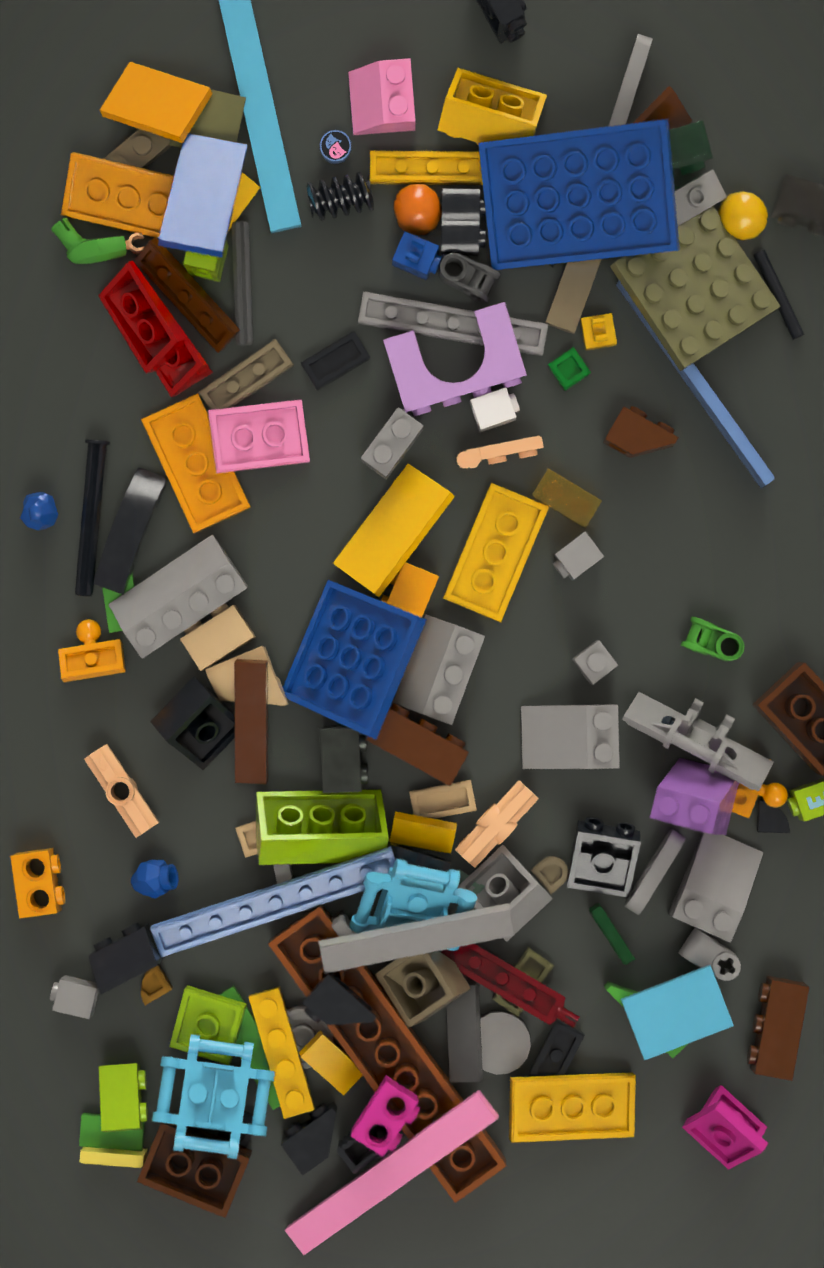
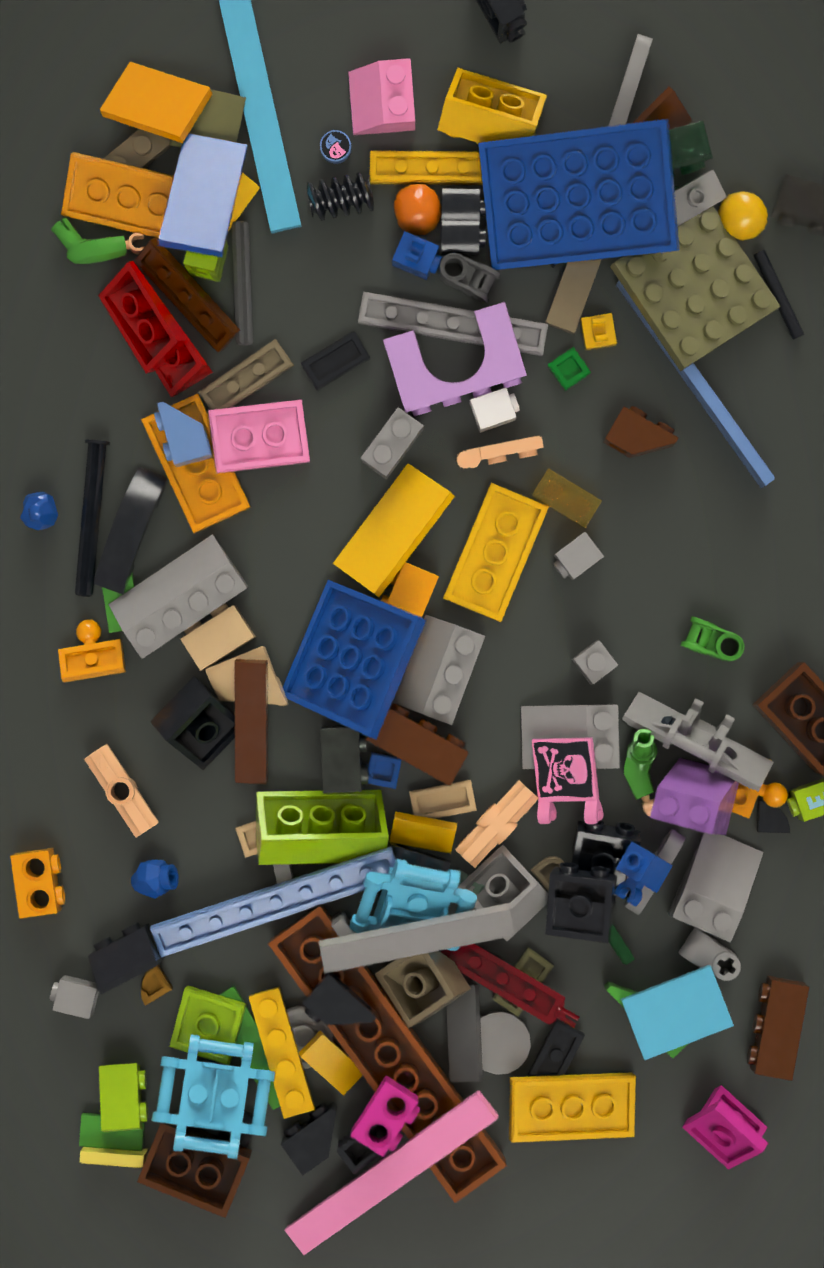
(185, 436): none -> medium blue slope
(383, 770): none -> blue tile
(566, 773): none -> flag
(581, 903): none -> black plate
(639, 760): none -> bright green arm
(642, 870): none -> blue brick

